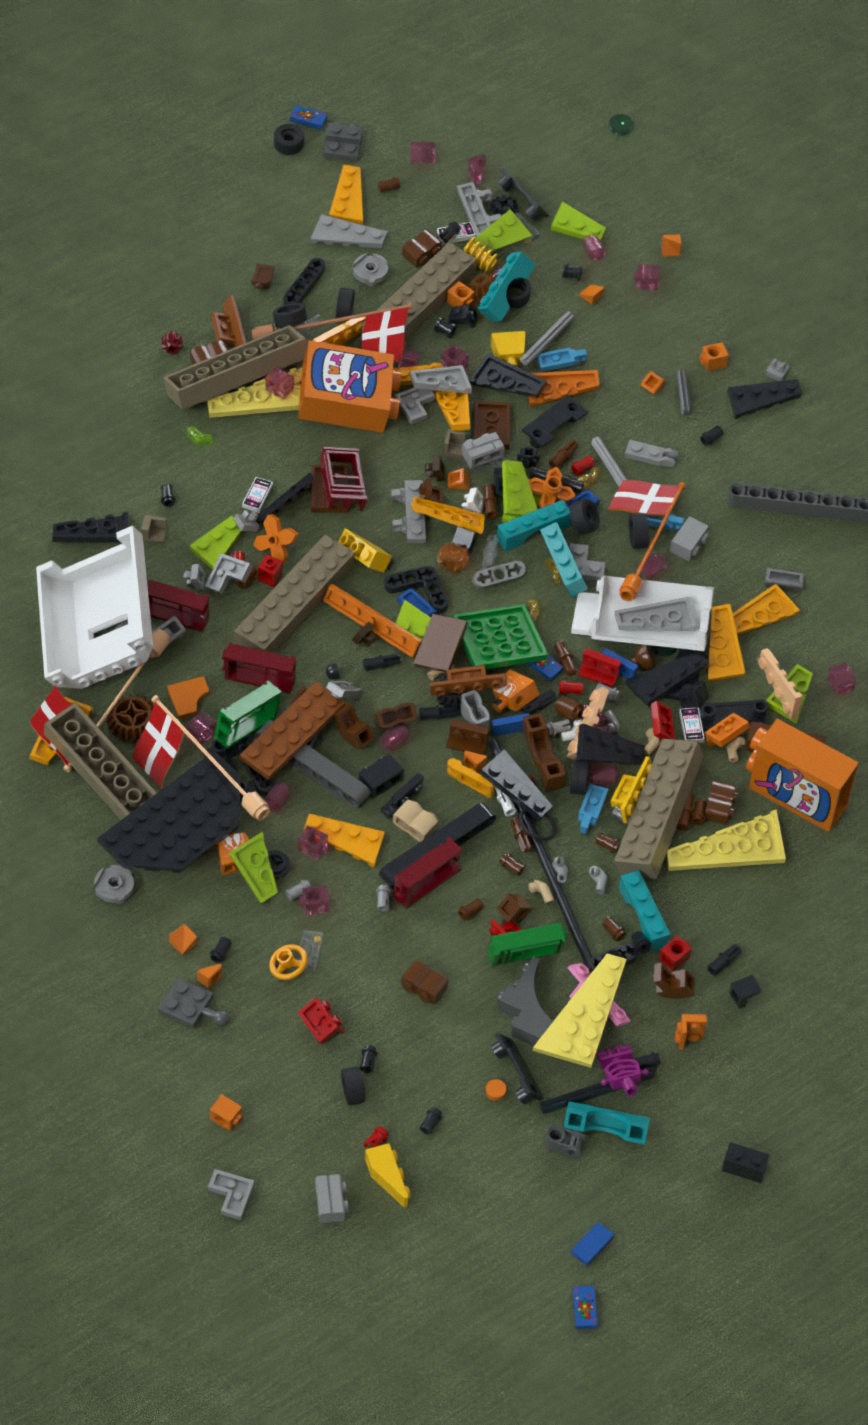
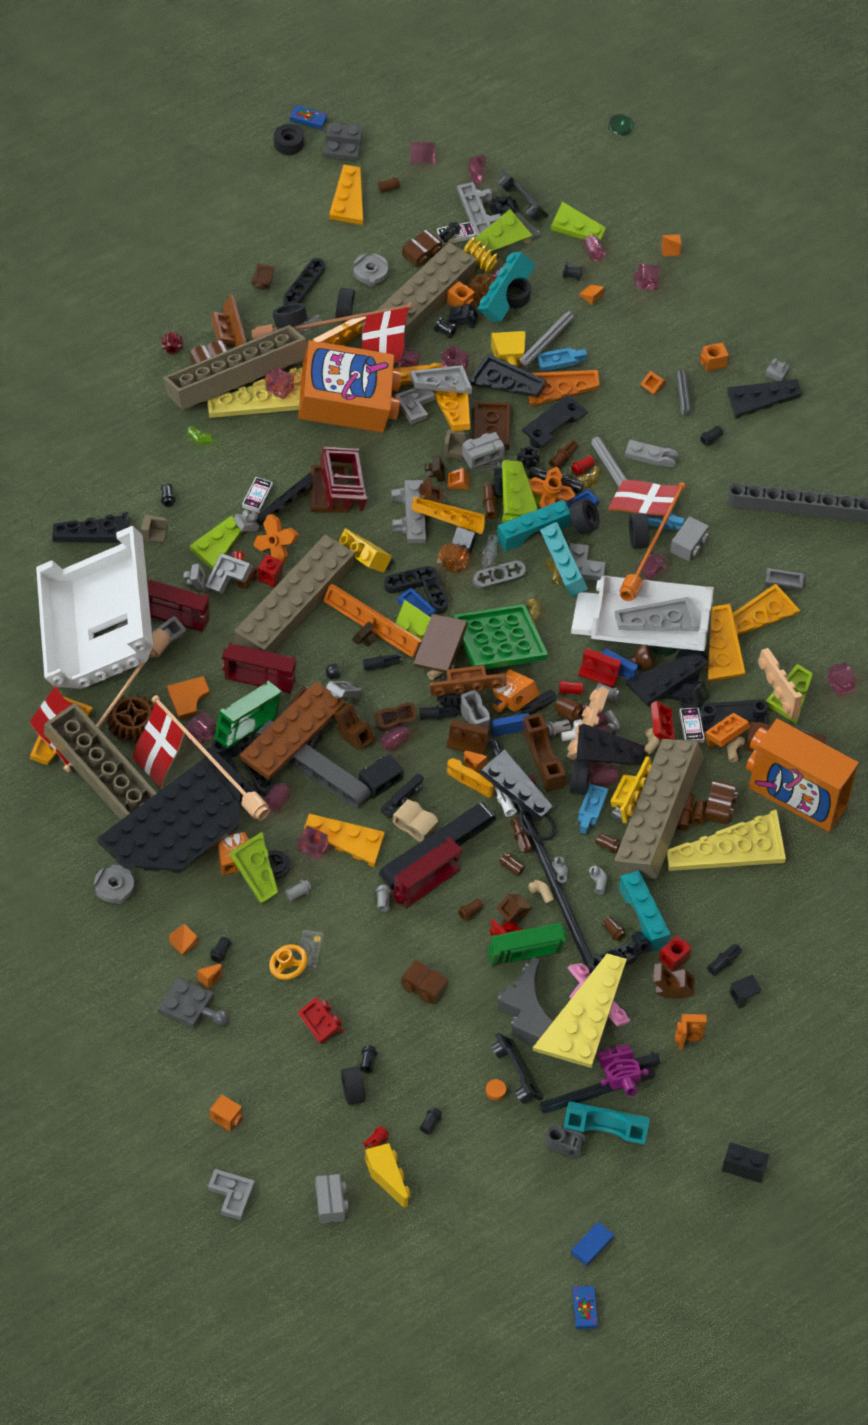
(314, 907): clear pink brick -> none
(336, 230): light grey wing -> none
(474, 501): white tile -> none
(547, 668): blue tile -> none
(565, 658): reddish brown axle -> none

